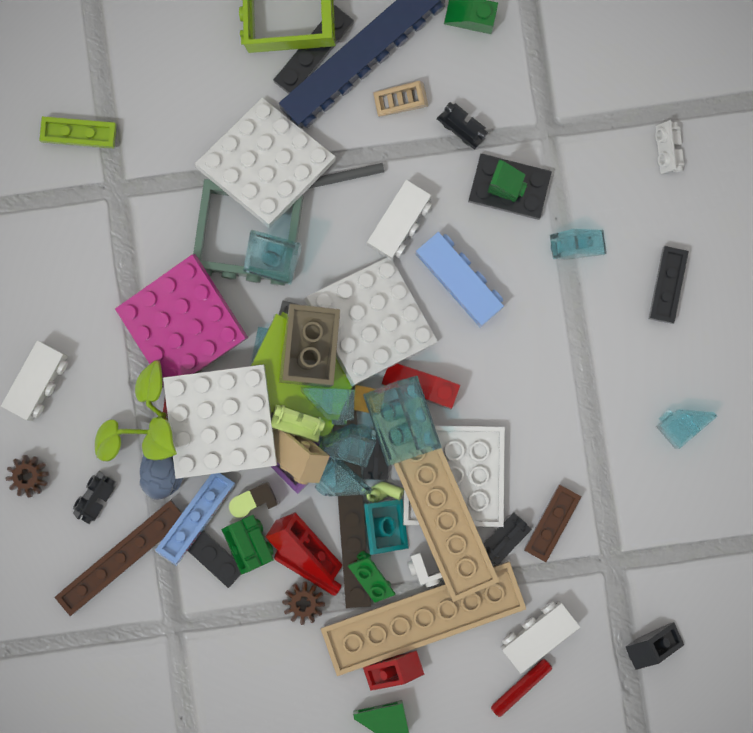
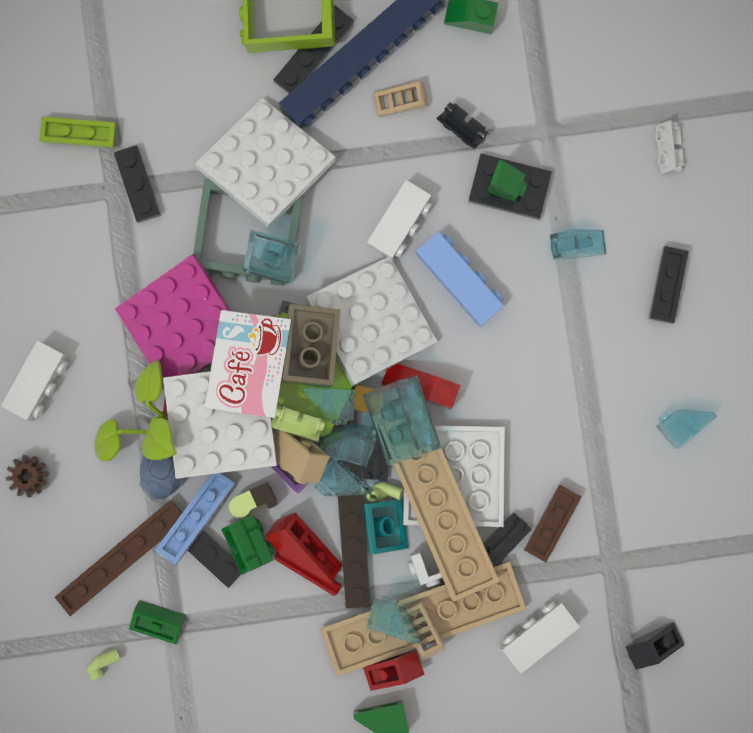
(96, 489): black hinge -> none
(100, 661): none -> yellowish green arm
(137, 184): none -> black plate
(157, 622): none -> green slope
(247, 363): none -> sticker
(297, 597): reddish brown gear -> none
(348, 175): dark grey bar -> none
(371, 578): green hinge -> none
(392, 620): none -> clear light blue slope
(439, 647): none -> tan slope
(524, 685): red axle -> none

